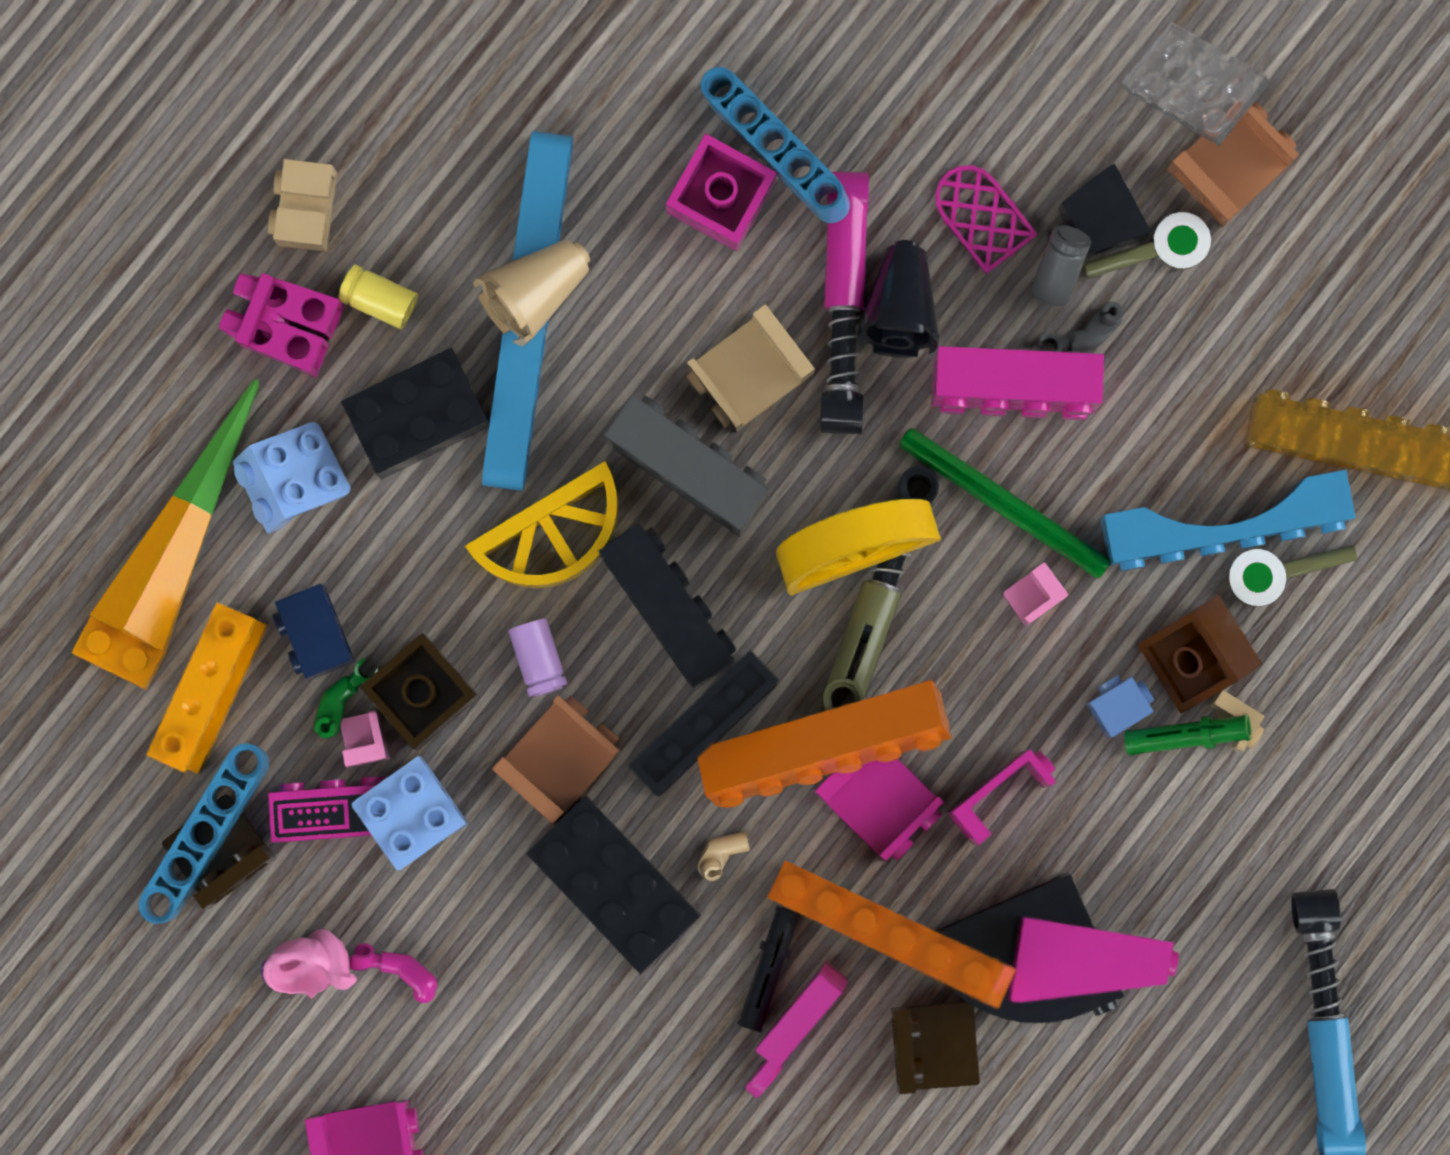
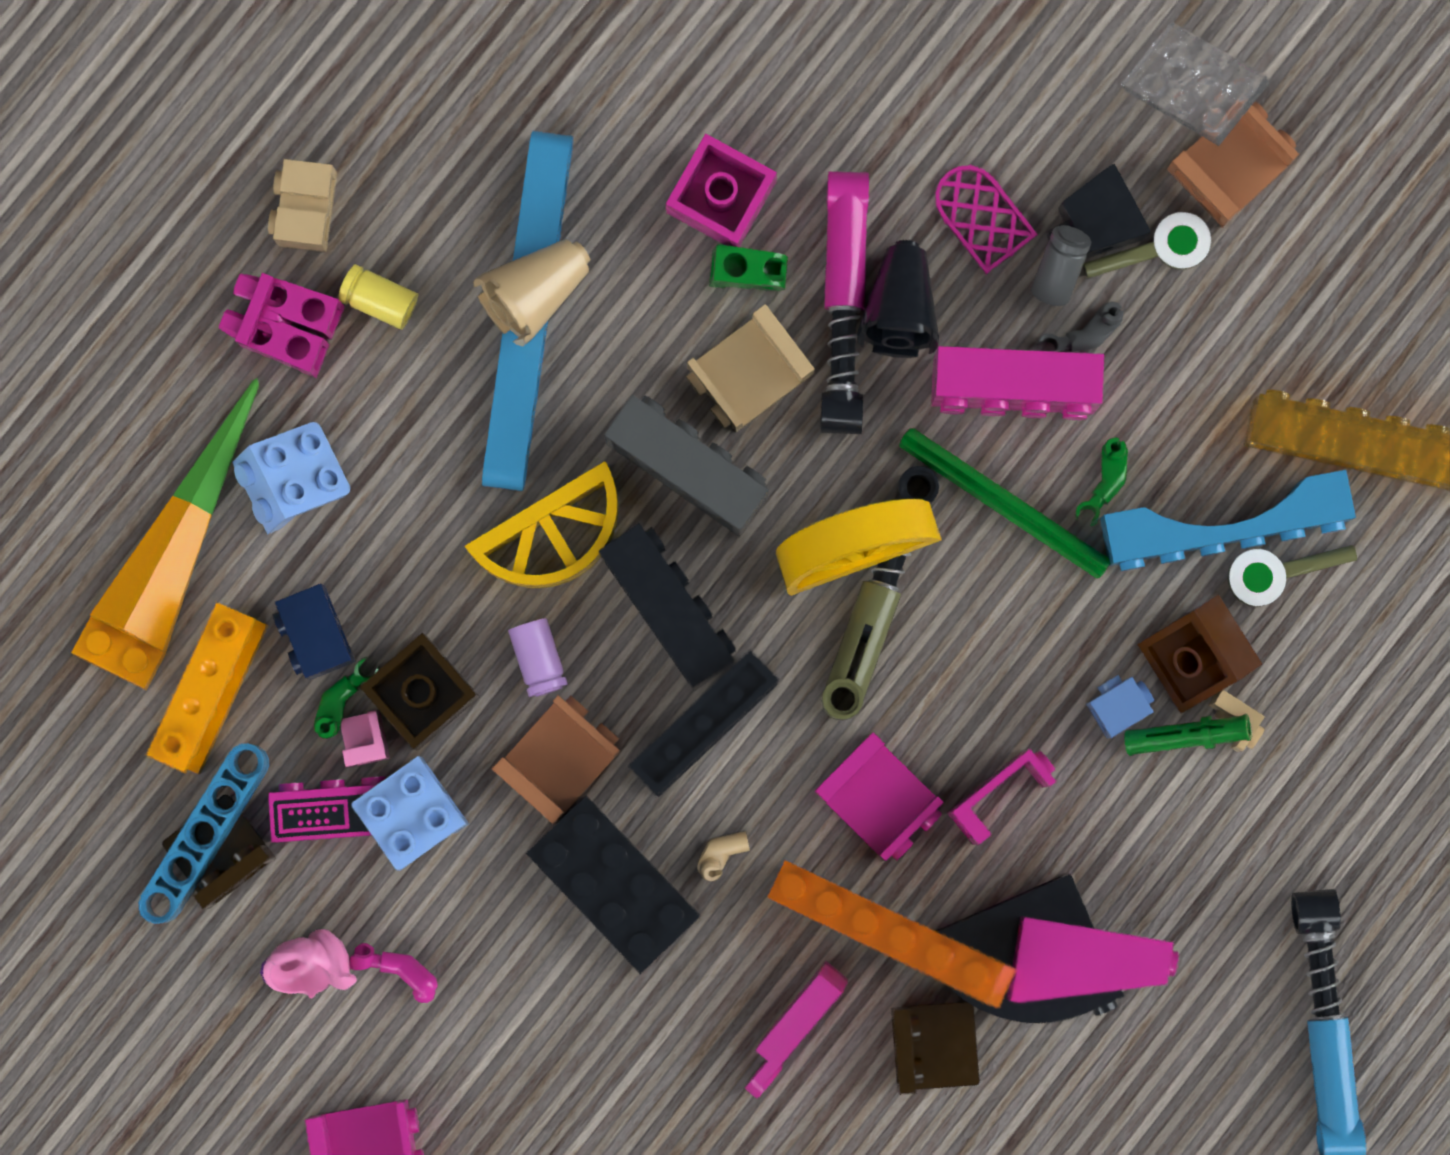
(415, 413): black brick -> none
(747, 268): none -> green leg
(765, 129): dark azure beam -> none
(785, 922): black pin -> none
(824, 744): orange brick -> none
(1035, 594): bright pink panel -> none
(1113, 472): none -> green arm

